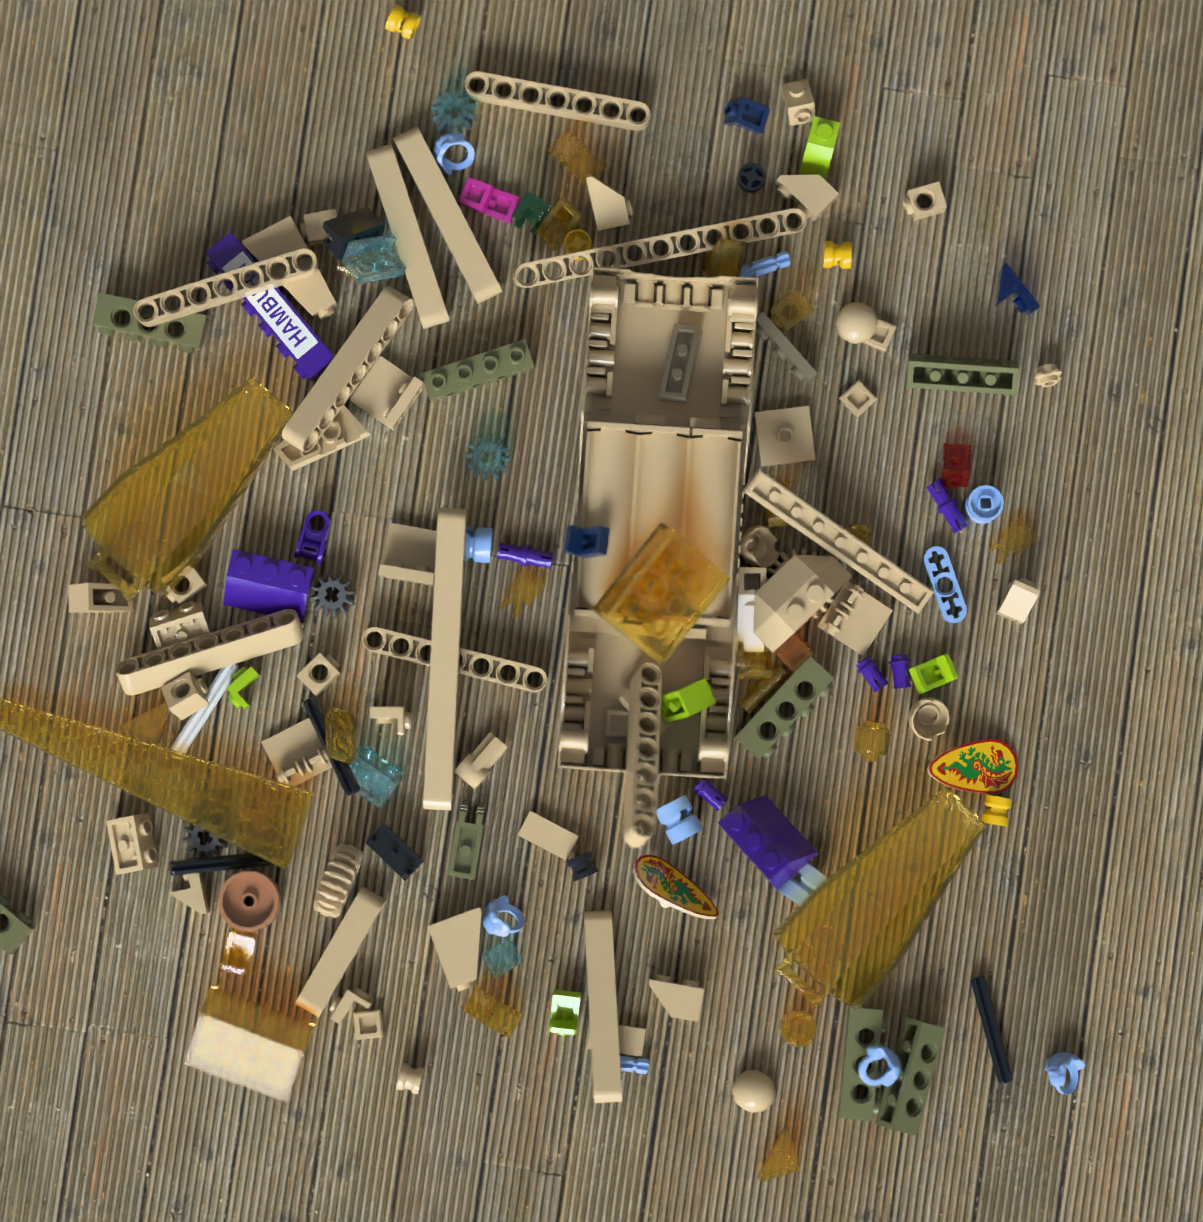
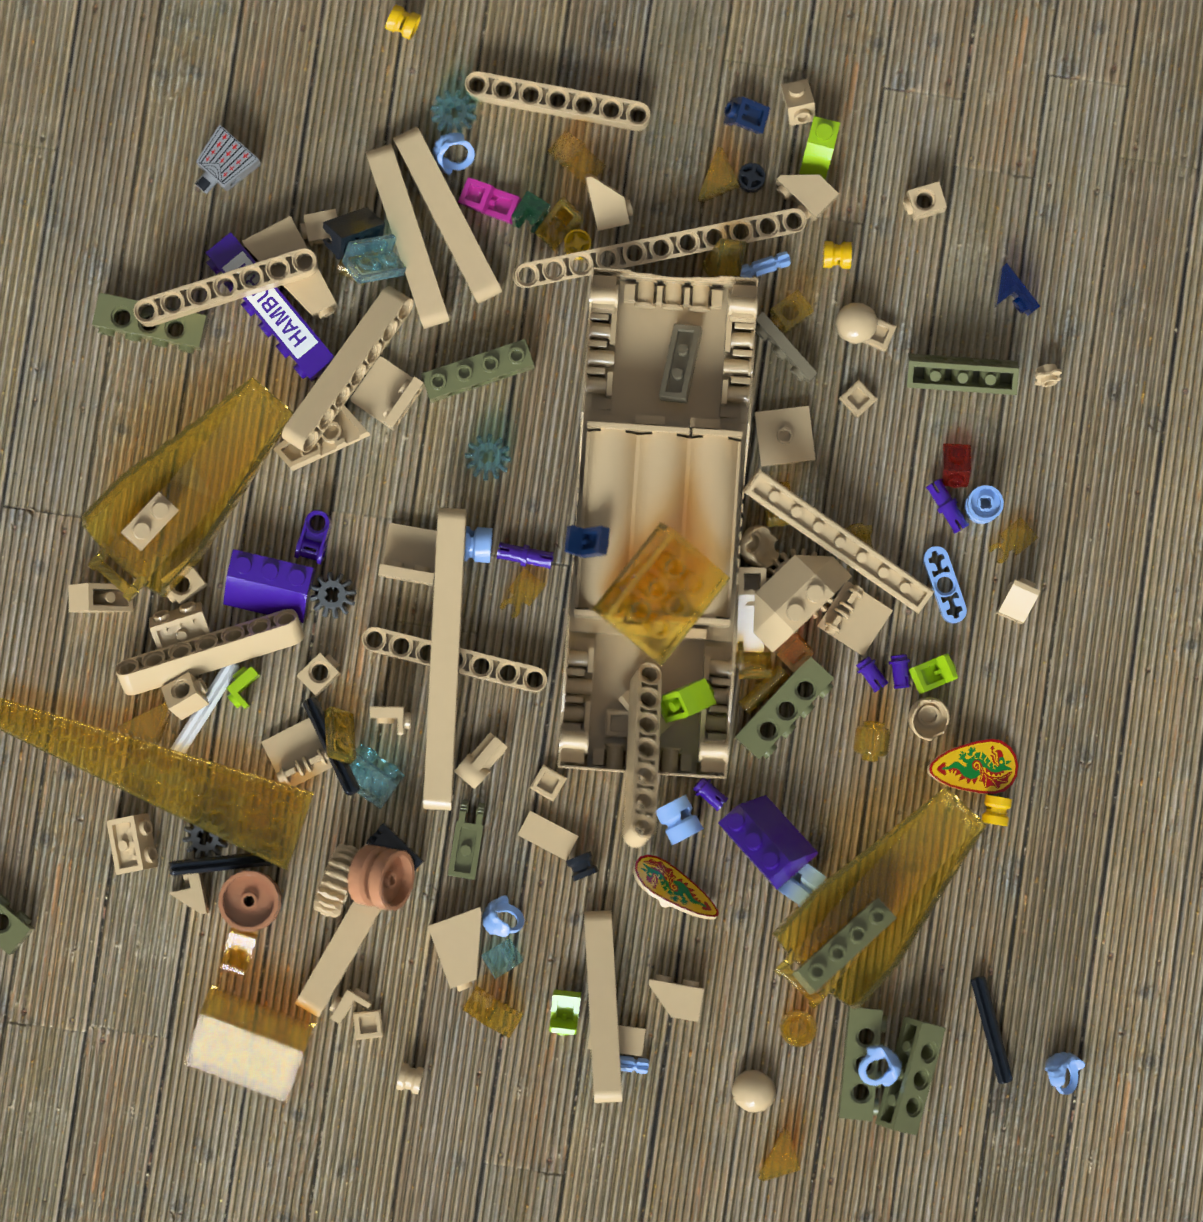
(149, 521): none -> tan plate
(224, 162): none -> light grey torso
(381, 877): none -> nougat wheel
(548, 783): none -> tan tile
(719, 178): none -> clear yellow slope
(843, 946): none -> olive brick

